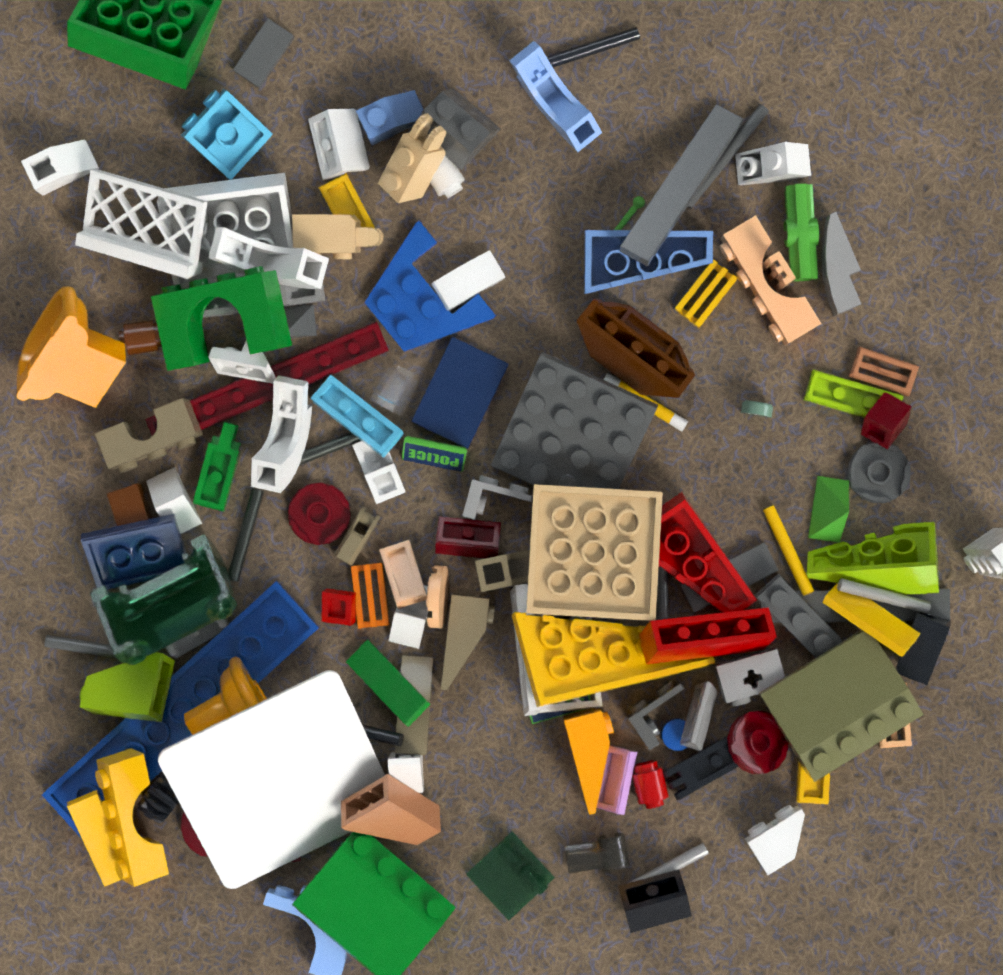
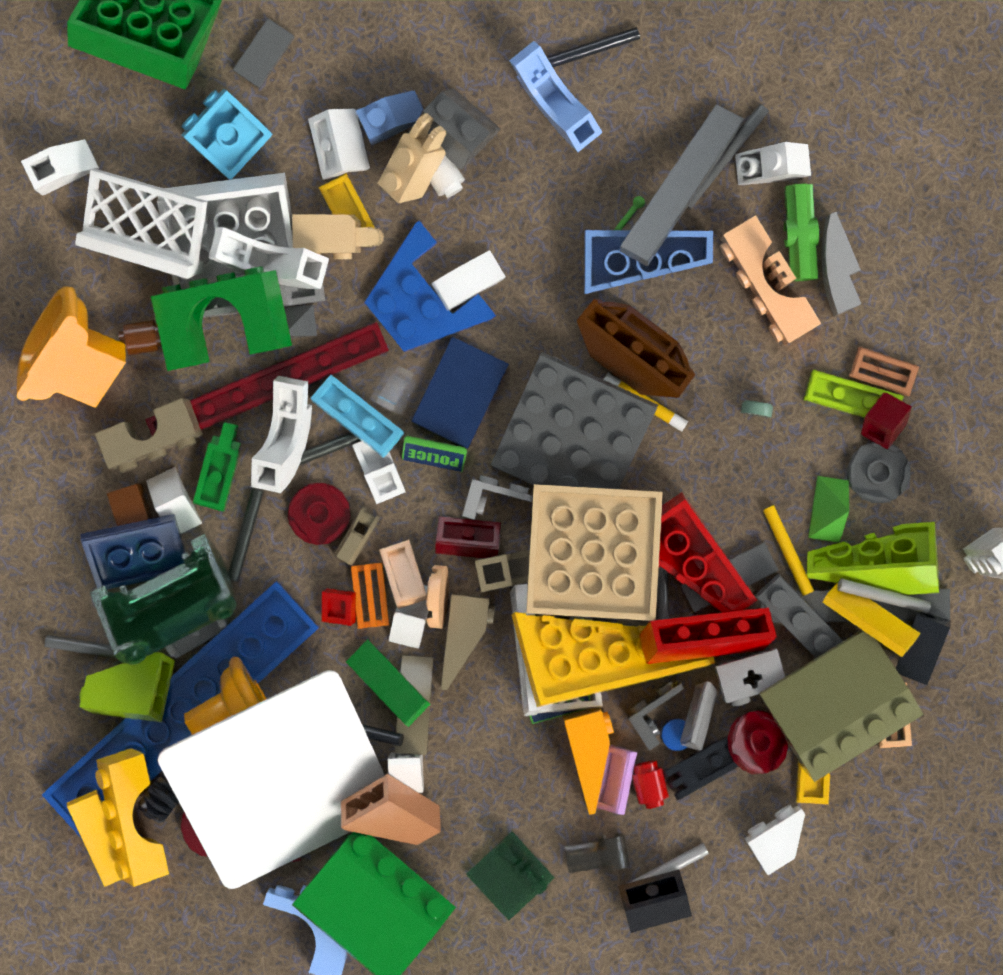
(241, 364): white slope -> none
(722, 272): yellow tile -> none

